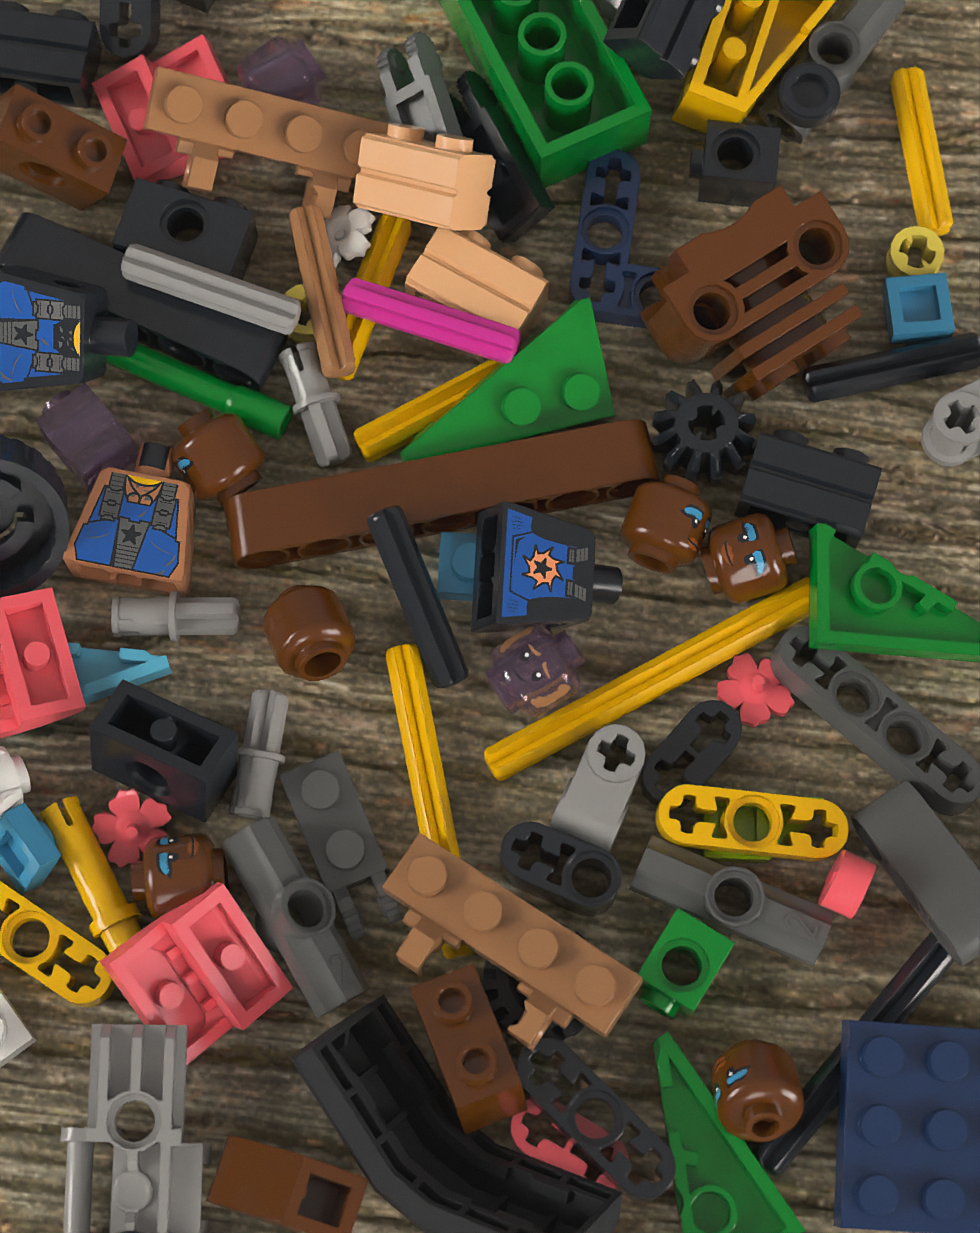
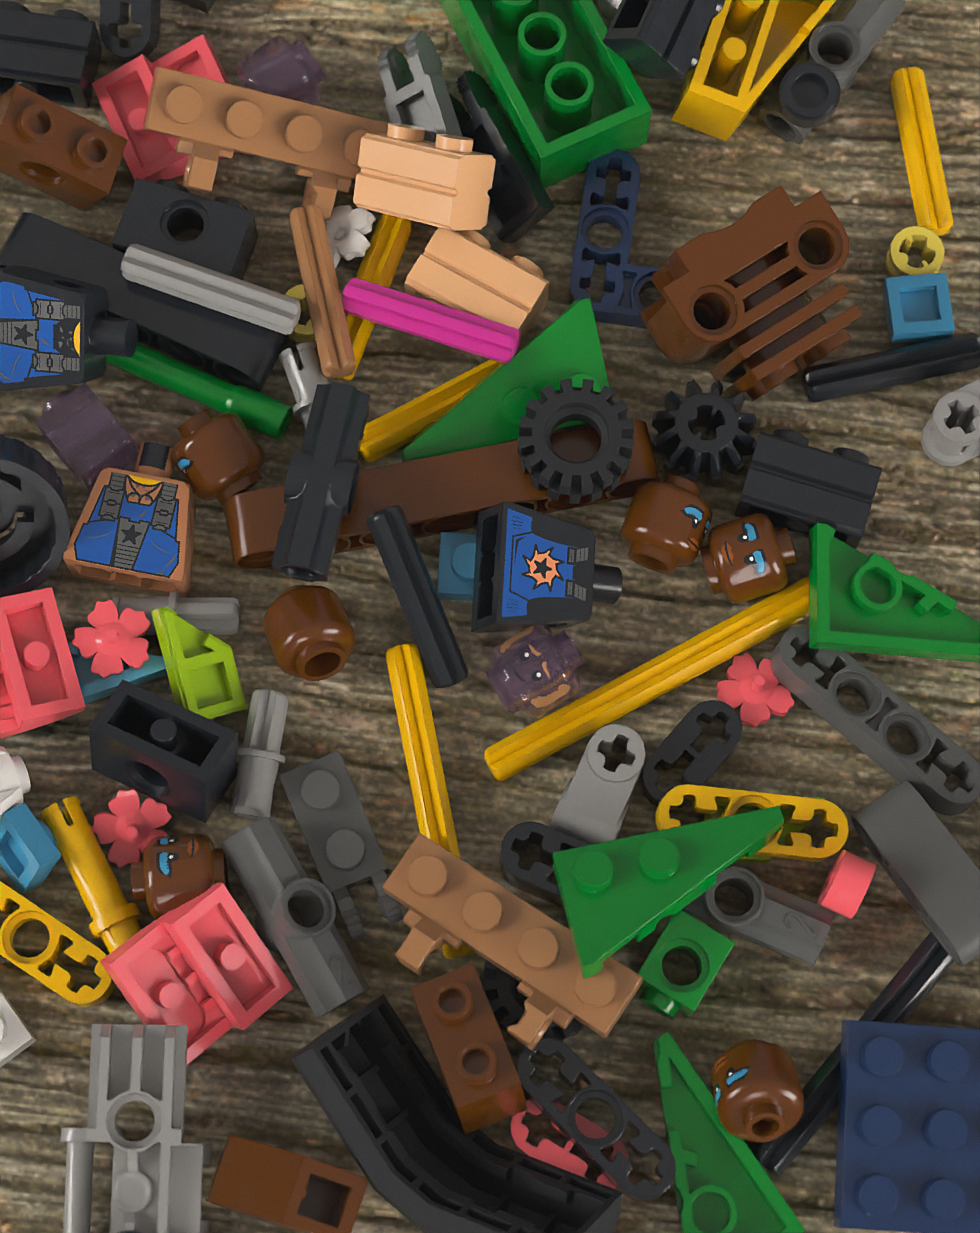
(113, 639): none -> coral plant
(198, 667): none -> lime tile
(321, 482): none -> black piece
(580, 405): none -> black tyre
(632, 882): none -> green wing
(751, 145): black brick -> none

